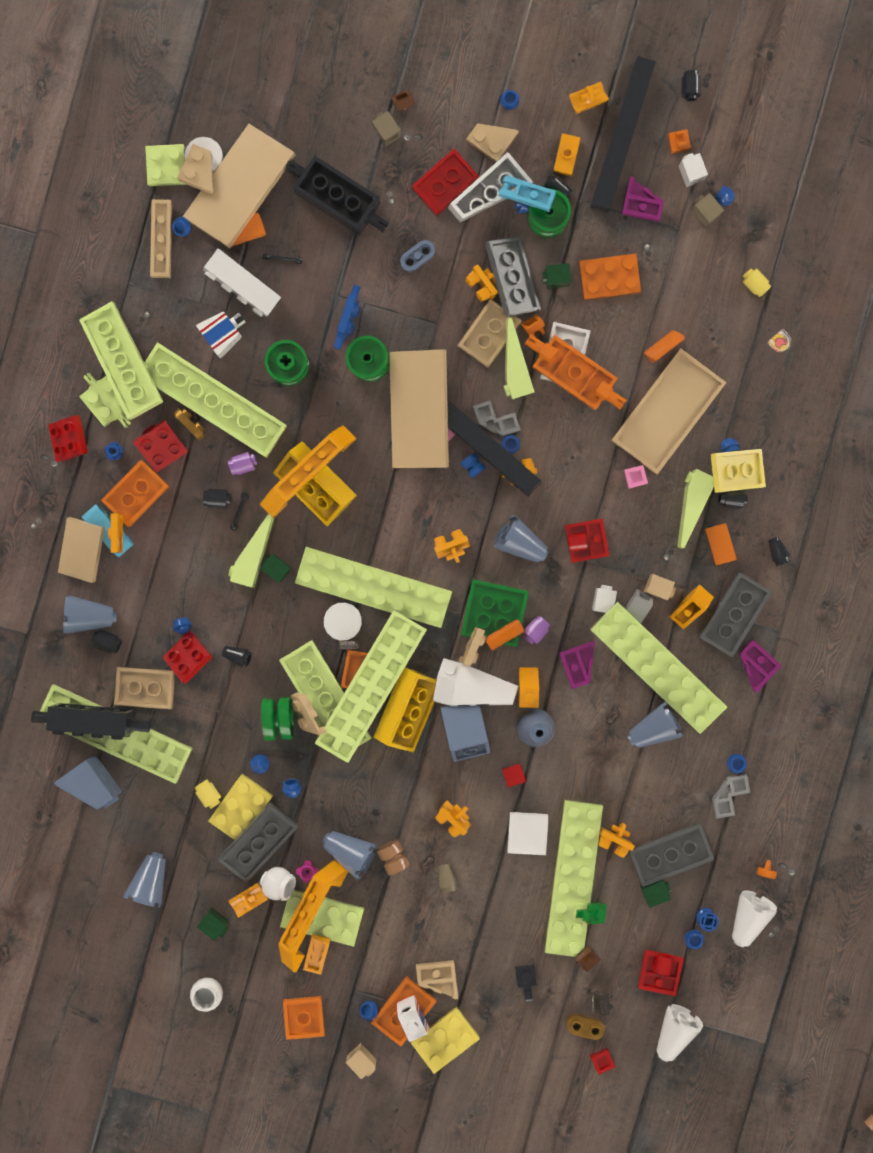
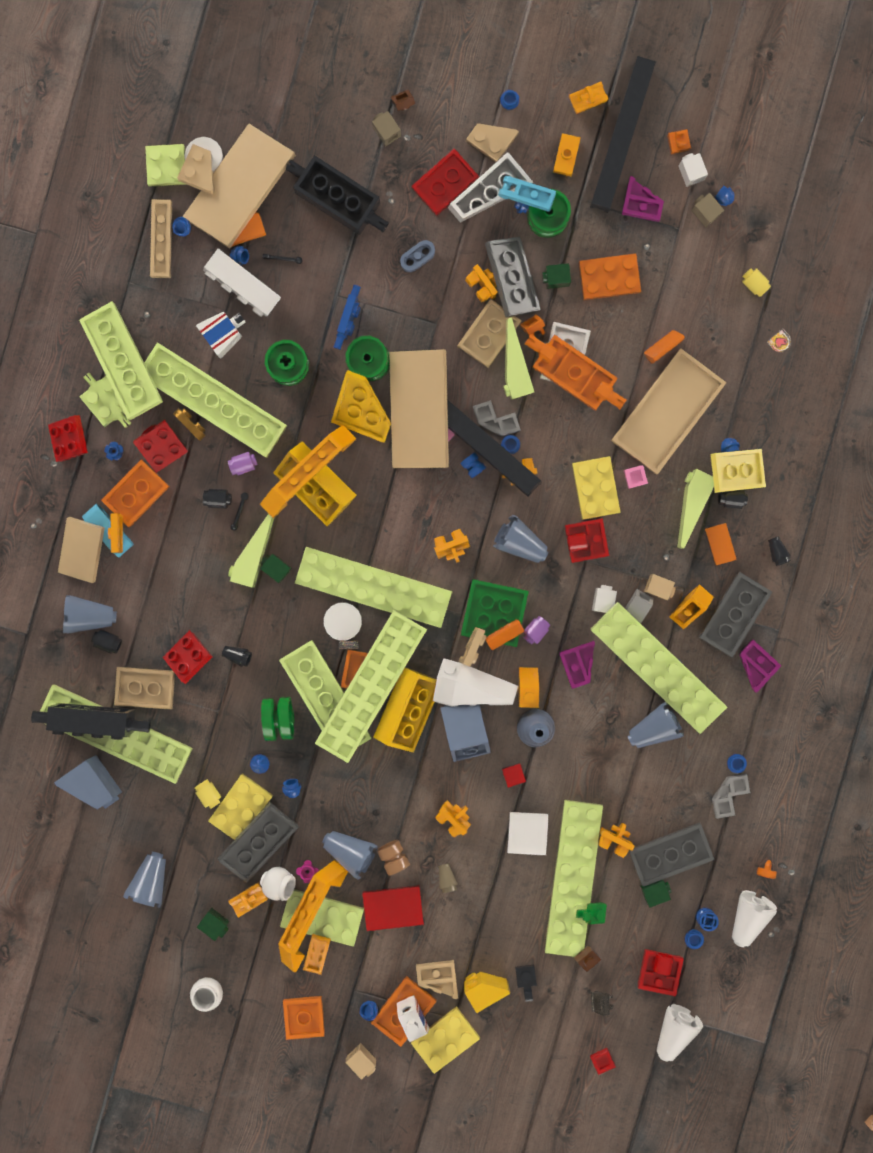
(182, 625): blue plate -> none
(239, 255): none -> blue plate
(306, 714): tan wing -> none
(360, 408): none -> yellow plate
(393, 908): none -> red tile
(485, 989): none -> yellow slope
(557, 183): black cone -> none
(586, 1025): pearl gold plate -> none
(596, 488): none -> light yellow plate
(691, 85): black brick -> none

